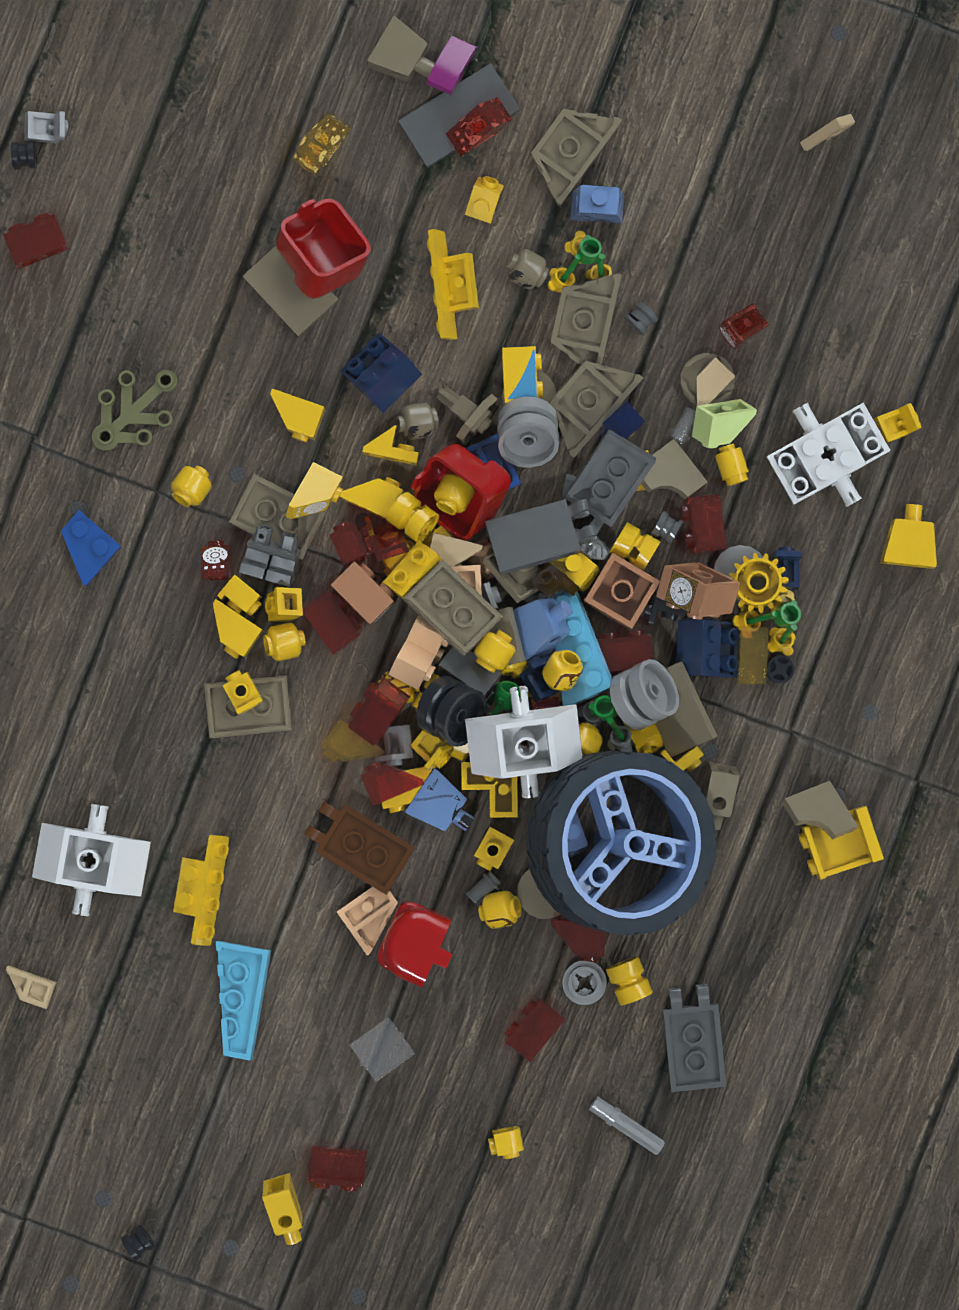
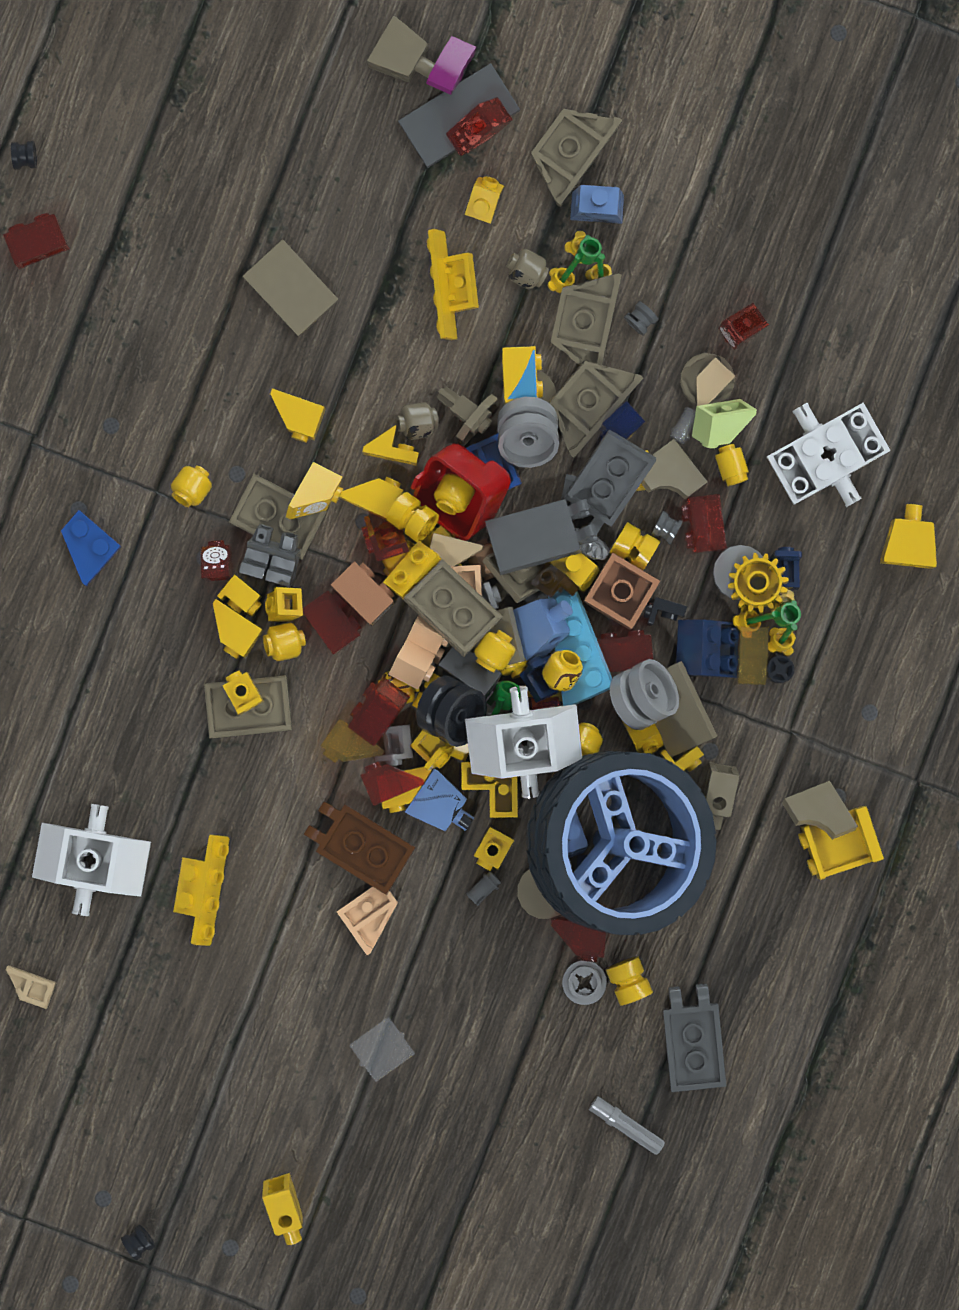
(45, 127): light grey bracket -> none
(131, 412): olive plant -> none
(242, 989): medium azure wing -> none
(321, 143): clear yellow slope -> none
(322, 247): red piece -> none
(337, 1167): clear red bracket -> none
(349, 544): clear red brick -> none
(381, 372): dark blue slope -> none
(414, 943): red piece -> none
(500, 909): yellow head -> none
(506, 1142): yellow plate -> none
(534, 1028): clear red bracket -> none
(600, 710): plant -> none
(697, 590): nougat brick -> none
(828, 131): tan tile -> none
(898, 423): yellow bracket -> none

